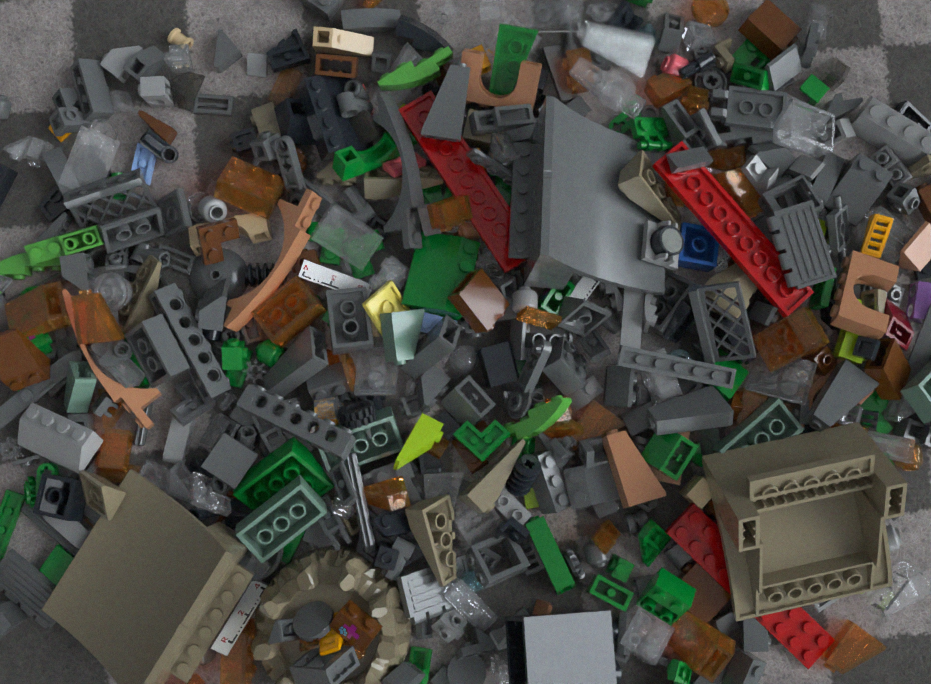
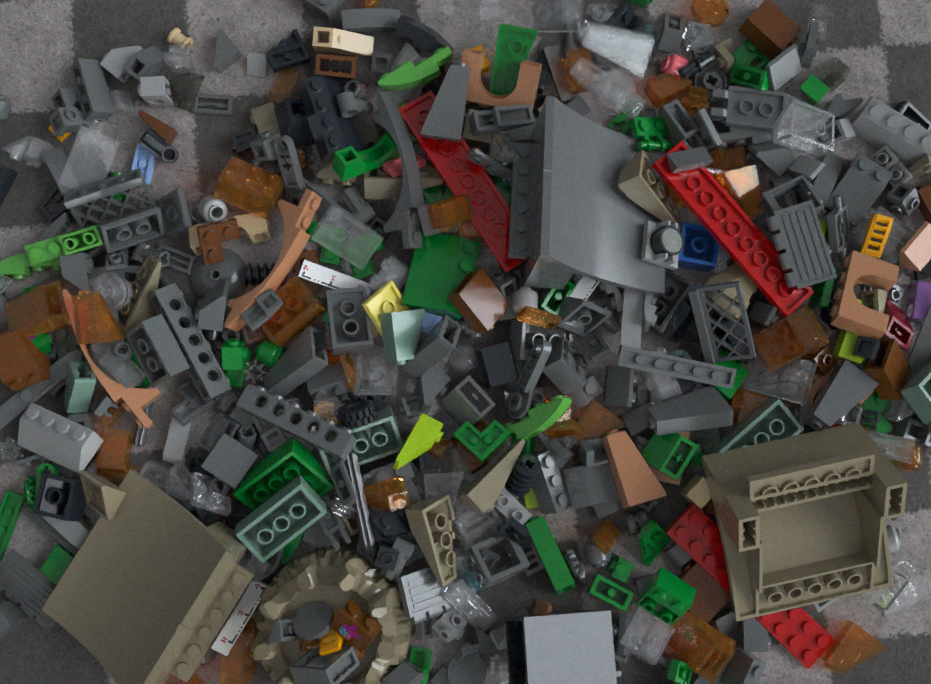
(265, 308): none -> dark grey slope
(759, 176): light grey slope -> none

